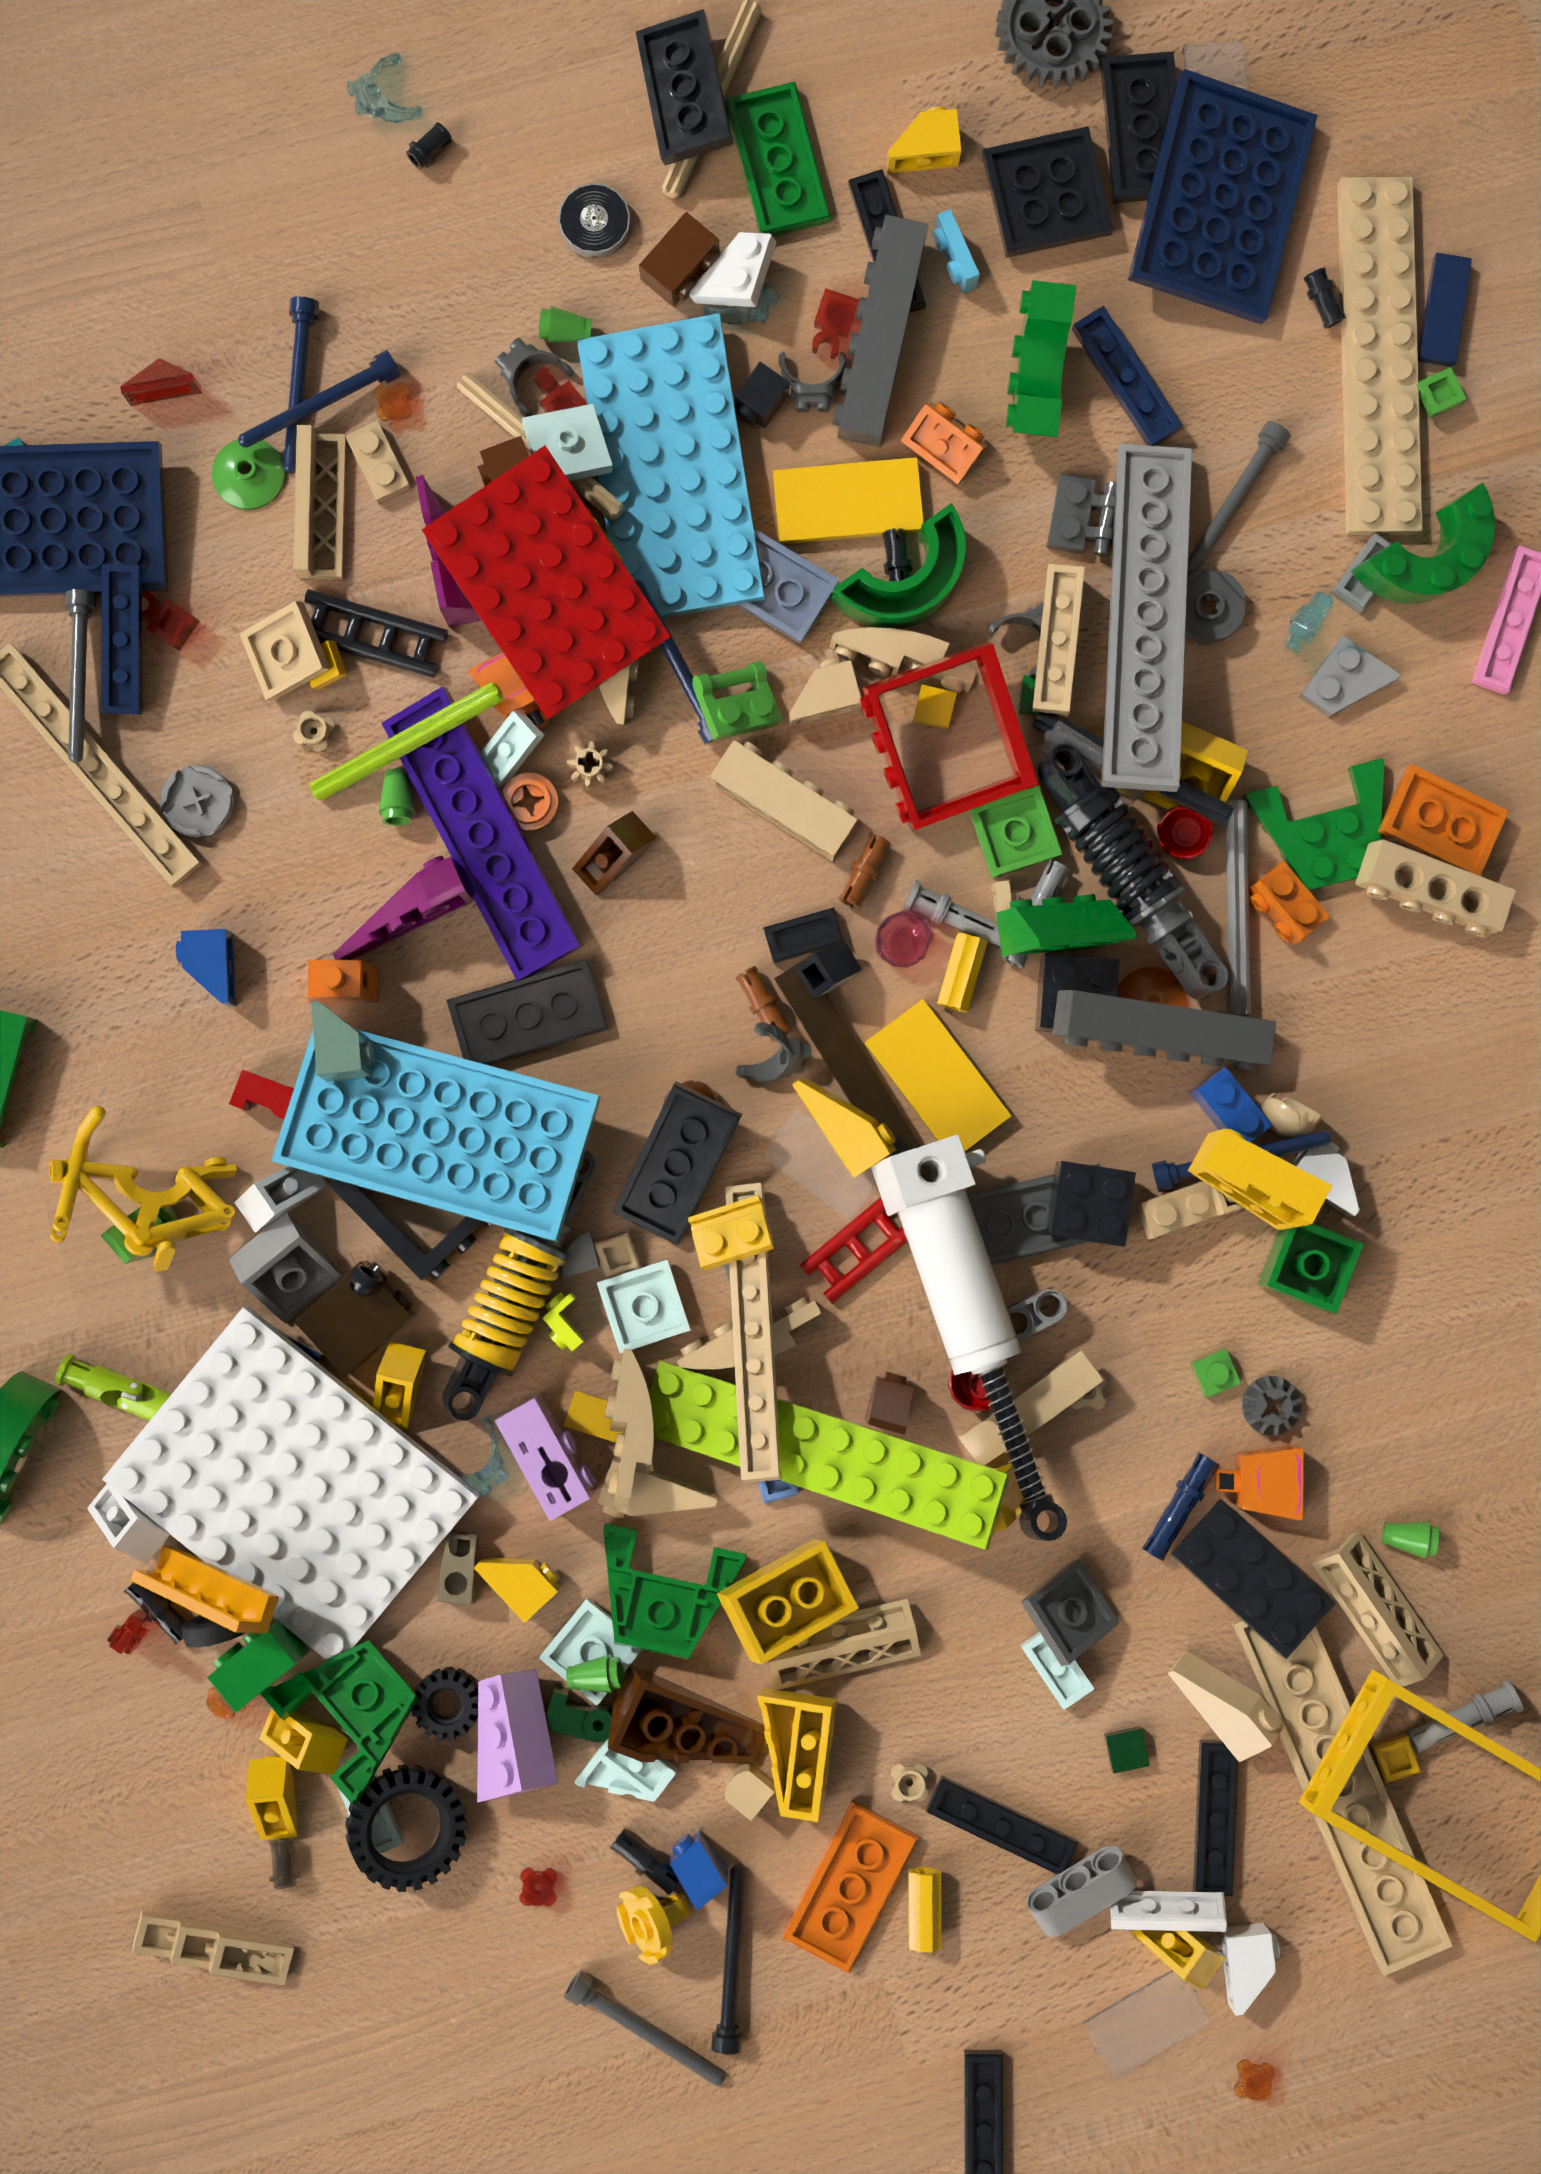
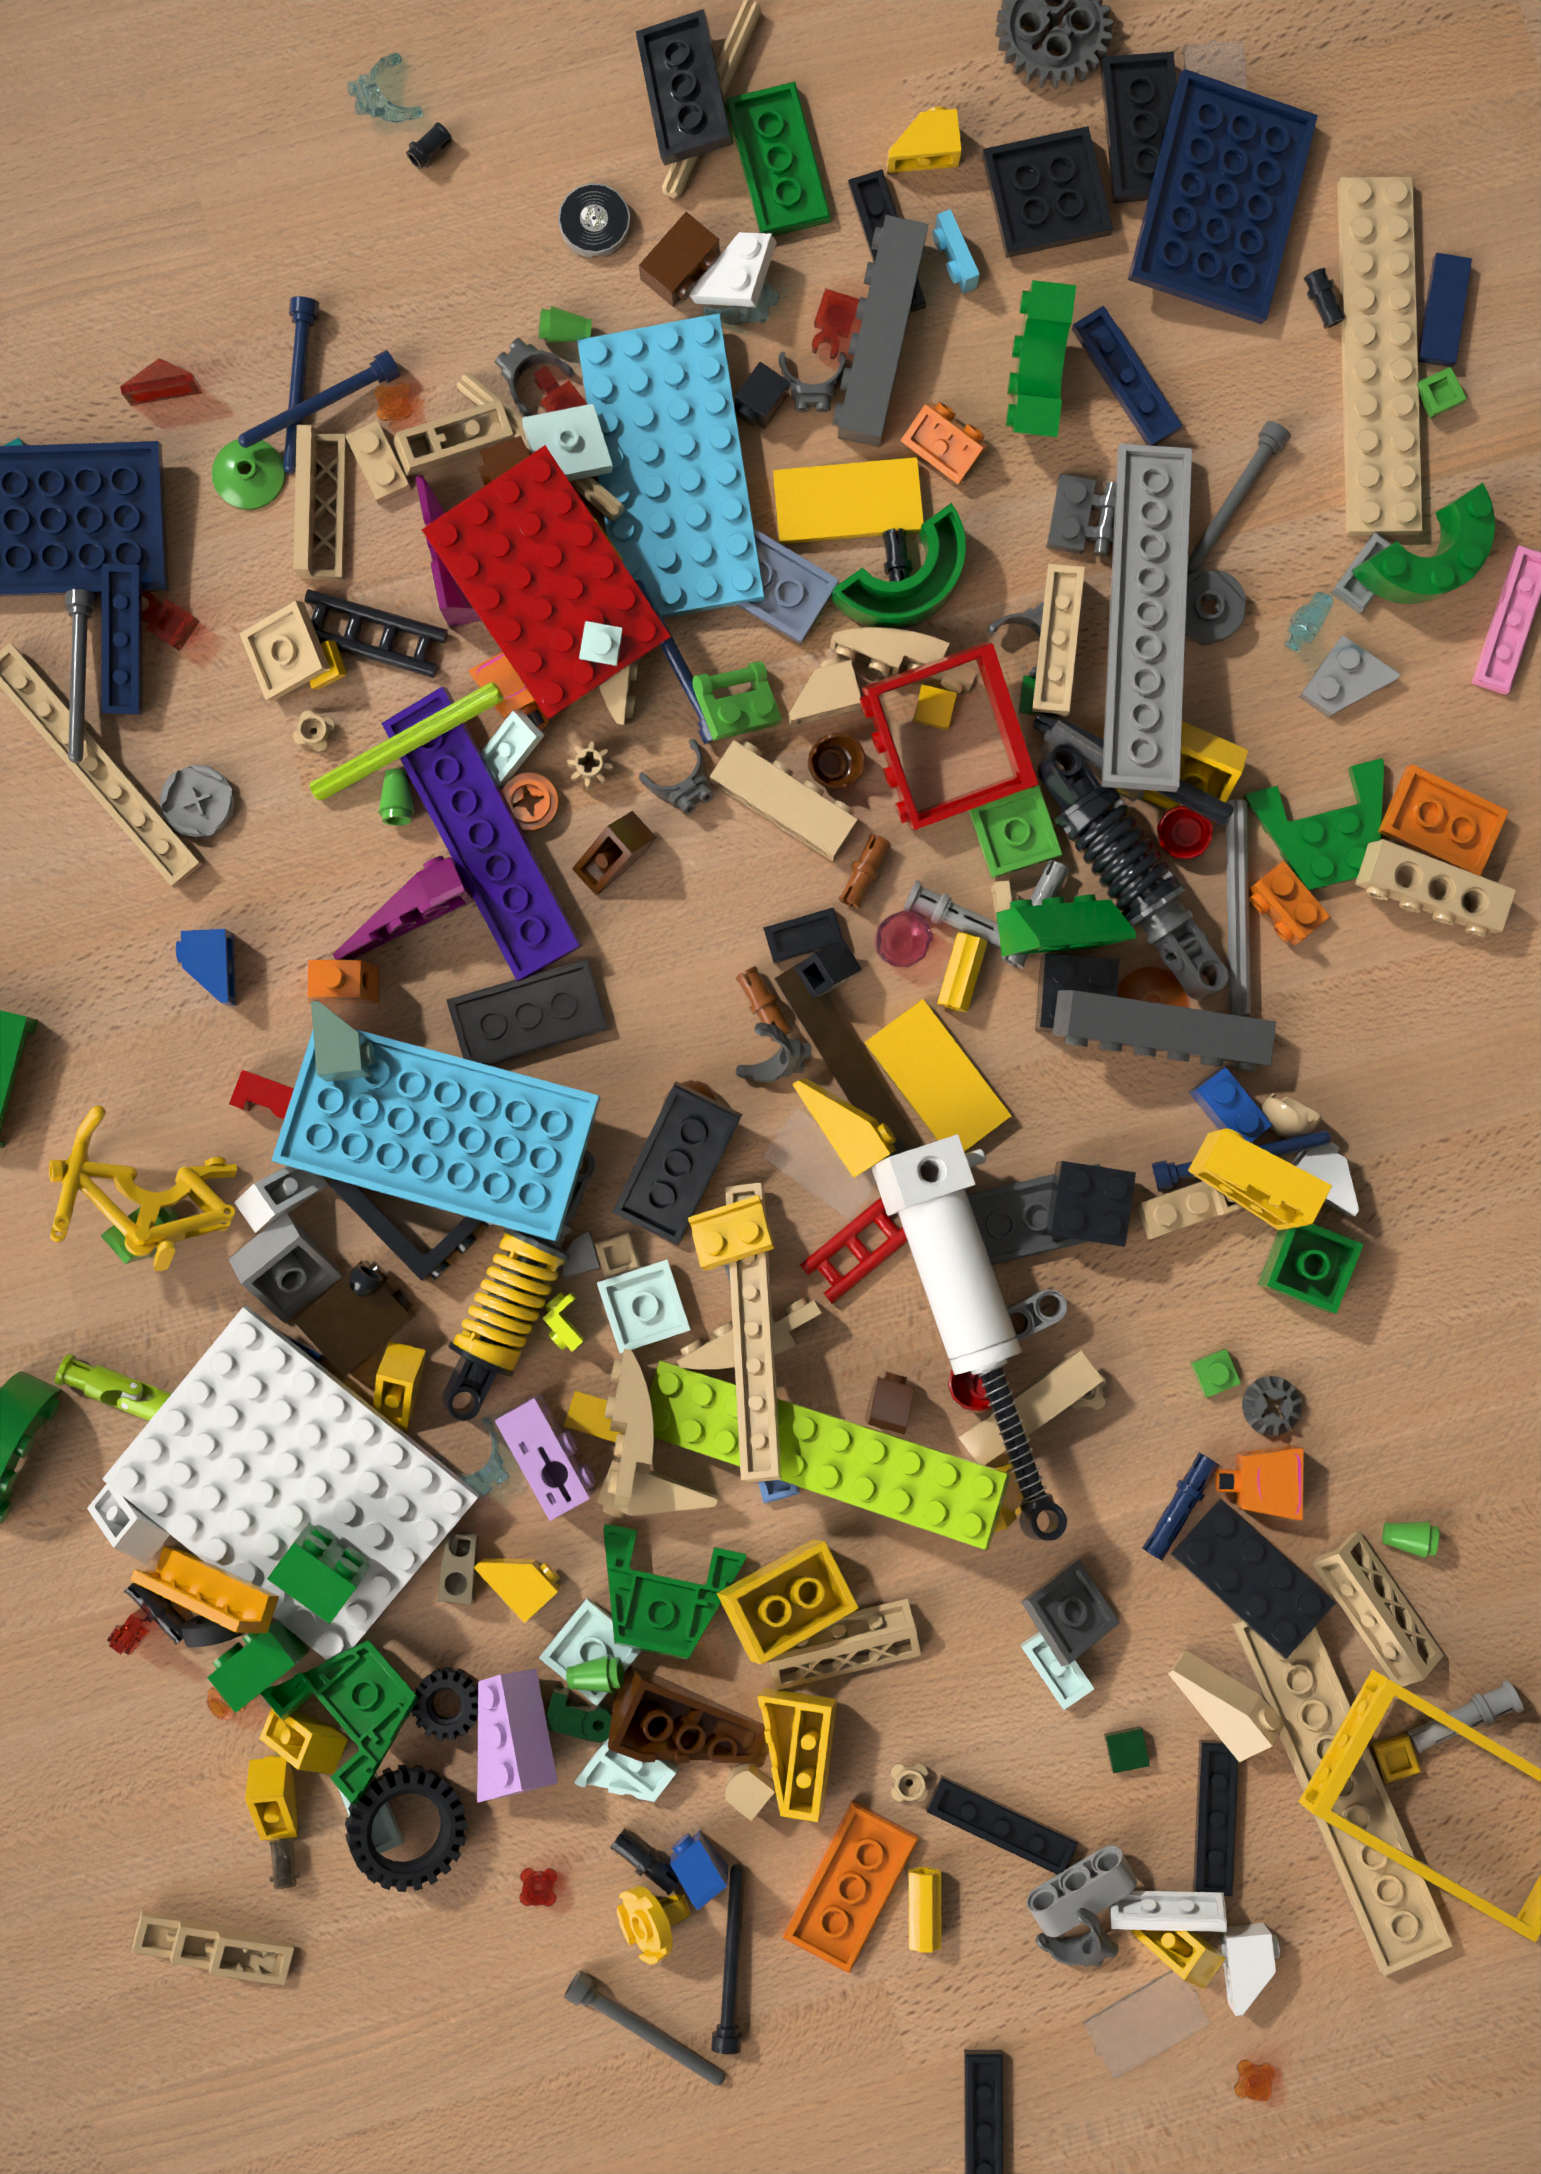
(319, 1572): none -> green brick
(451, 437): none -> tan slope
(601, 643): none -> light aqua plate
(689, 792): none -> dark grey helmet
(836, 761): none -> reddish brown hair
(1082, 1950): none -> dark grey helmet

